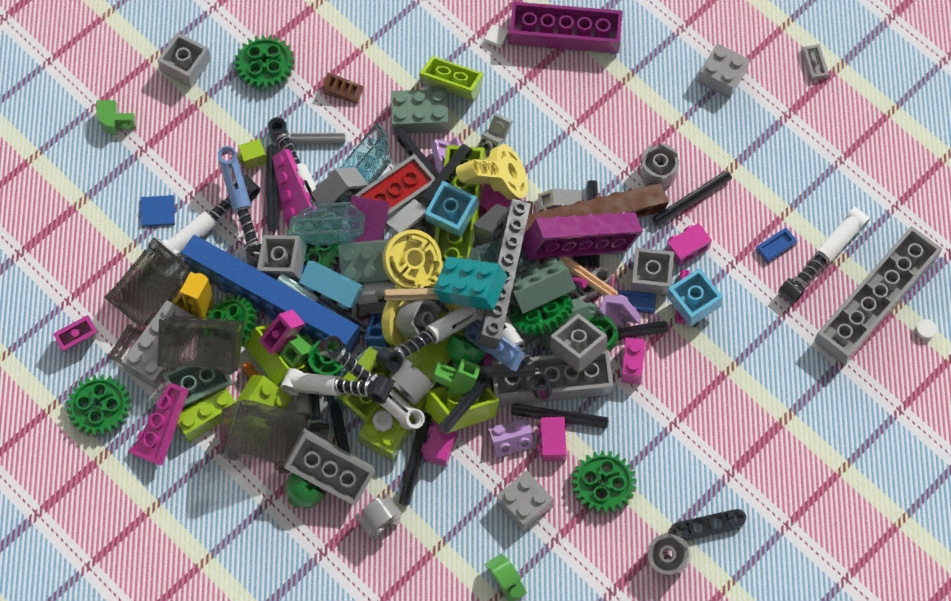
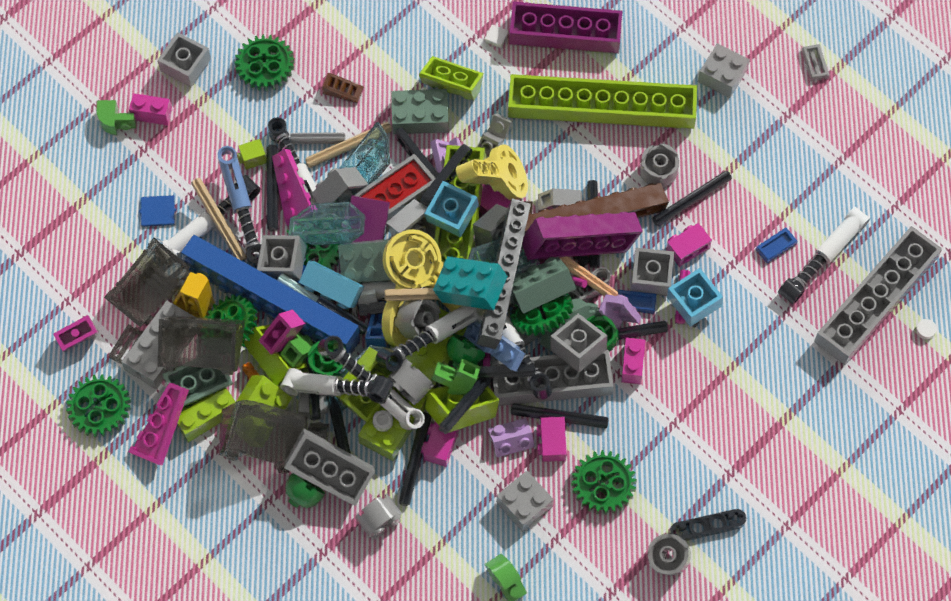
(151, 109): none -> dark pink brick
(218, 219): none -> tan axle
(340, 148): none -> tan axle
(602, 101): none -> lime brick

